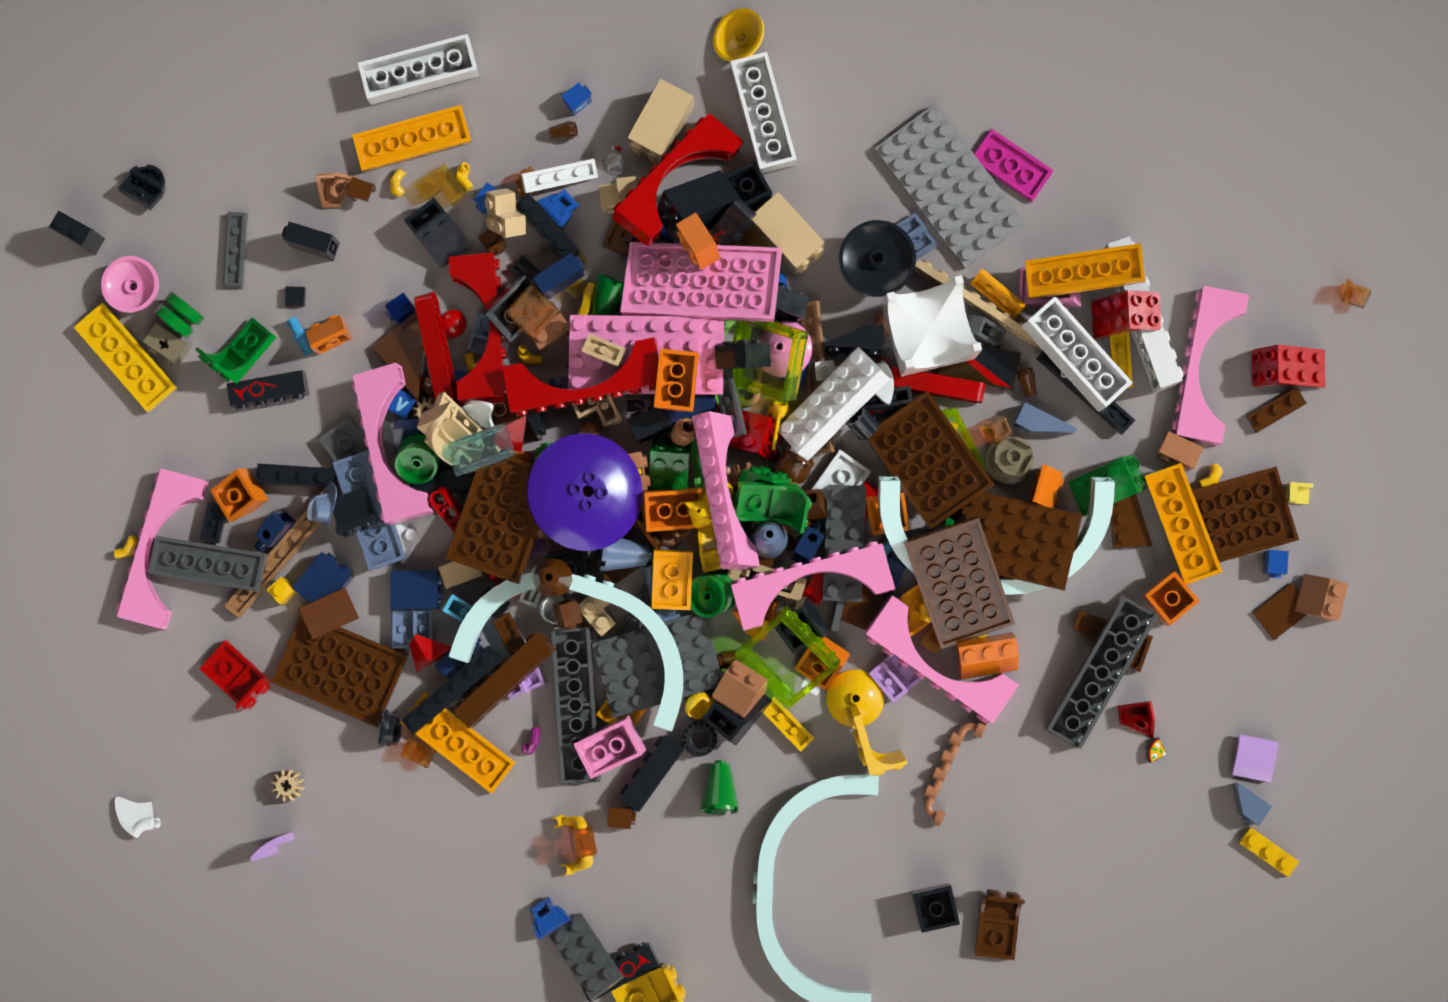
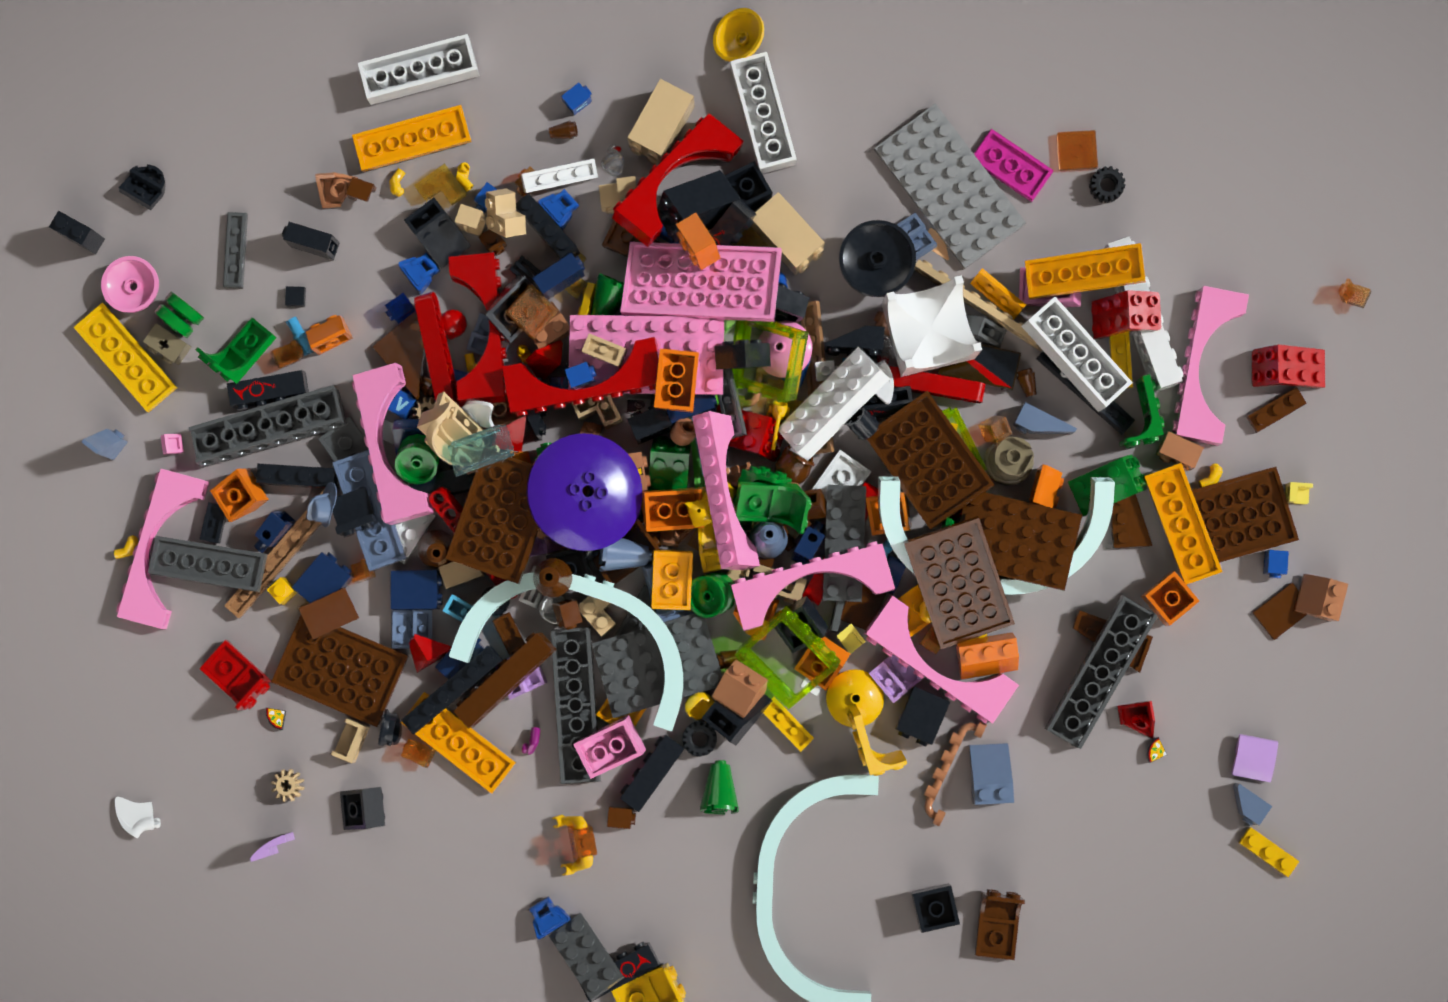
(106, 443): none -> sand blue slope
(172, 444): none -> bright pink plate
(268, 426): none -> dark grey tile
(276, 717): none -> tile
(287, 354): none -> clear orange bracket
(351, 740): none -> tan panel
(361, 572): none -> clear orange panel
(362, 808): none -> black slope
(415, 272): none -> blue piece
(431, 541): none -> reddish brown cone
(470, 220): none -> tan panel
(545, 359): none -> red slope
(581, 375): none -> blue brick
(850, 638): none -> light yellow panel
(922, 716): none -> black brick
(941, 248): none -> light nougat sticker
(991, 774): none -> sand blue slope
(1077, 150): none -> clear orange tile
(1103, 195): none -> black tyre
(1152, 420): none -> green bracket

